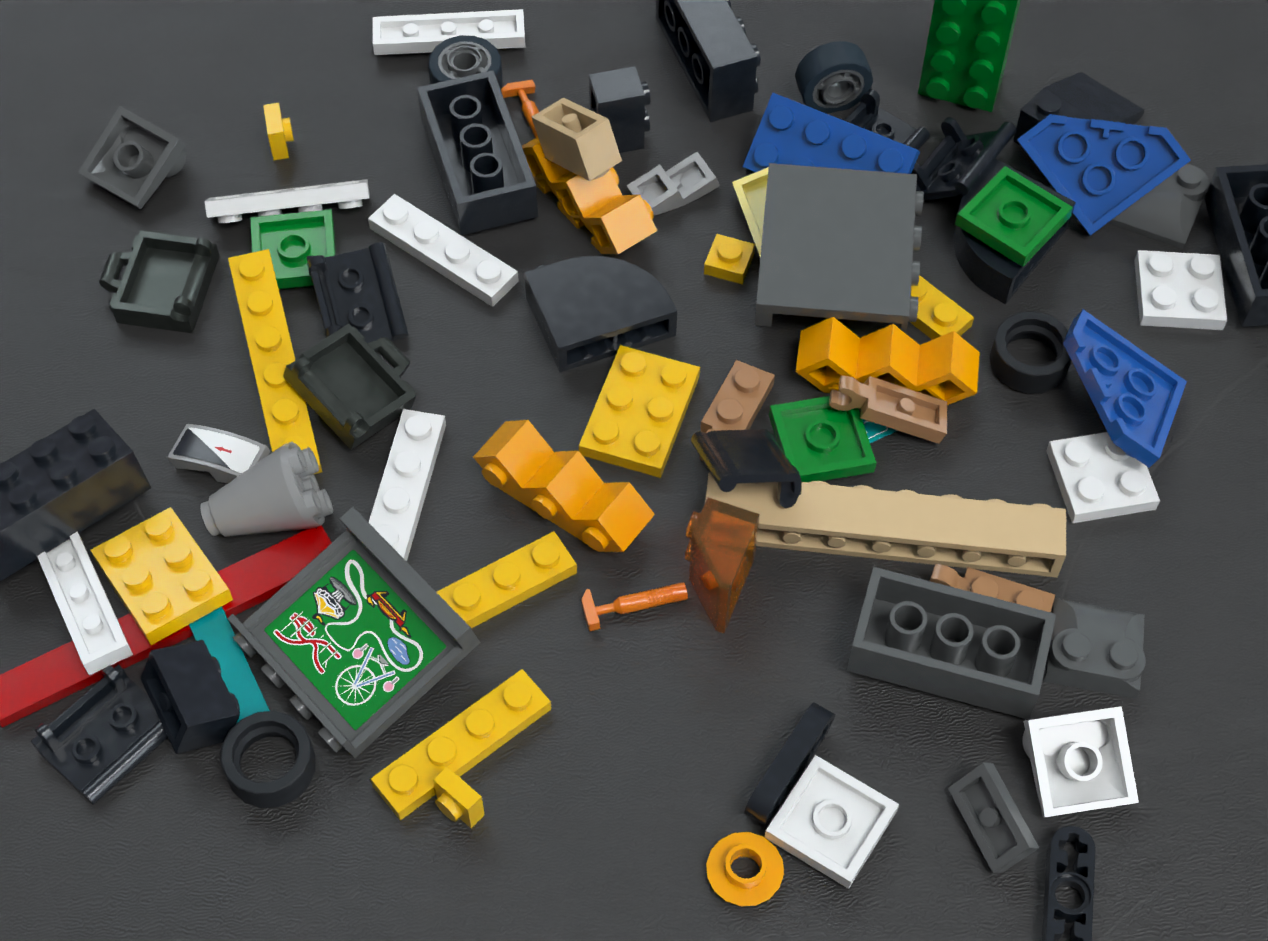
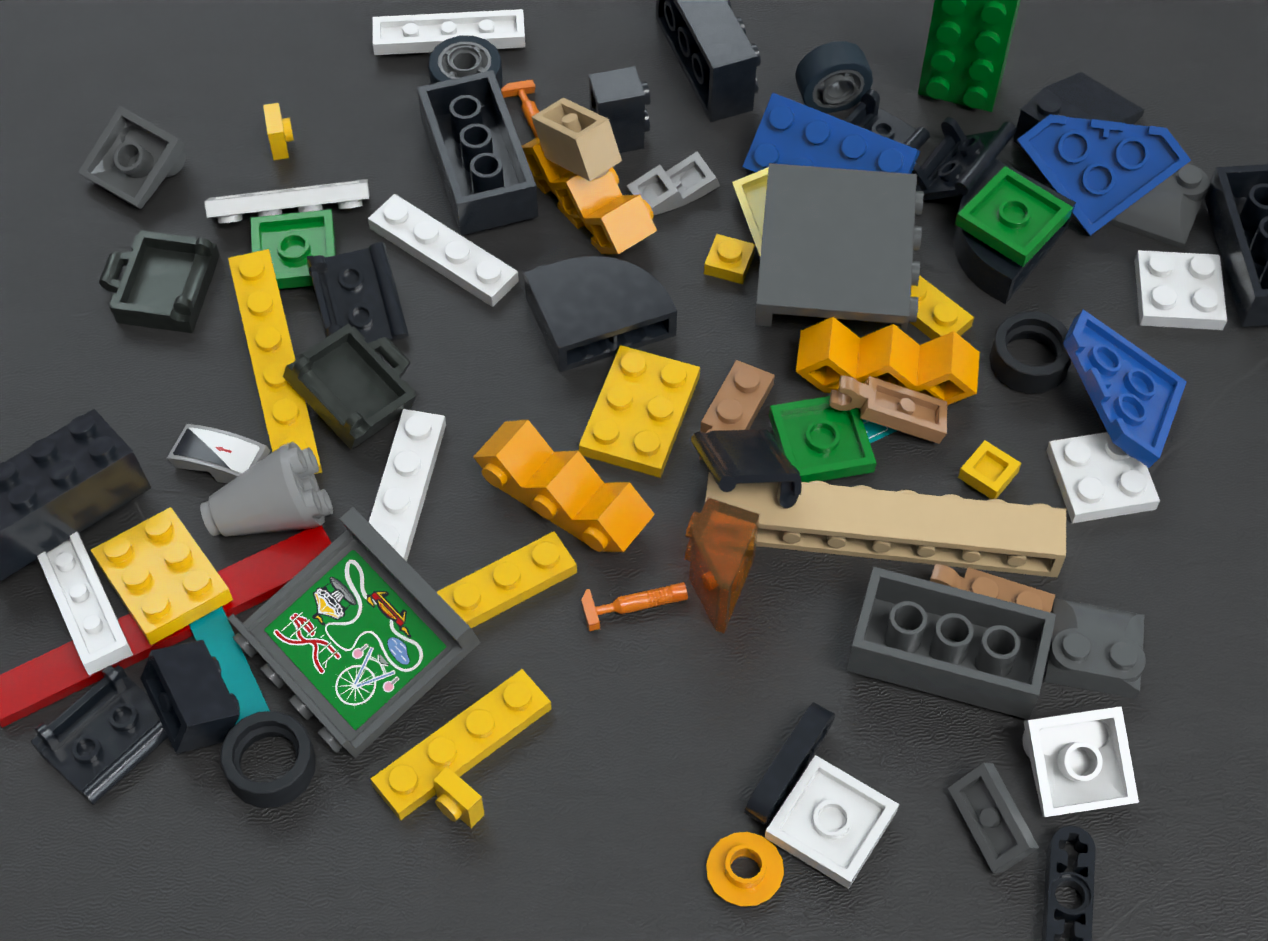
(989, 470): none -> yellow plate

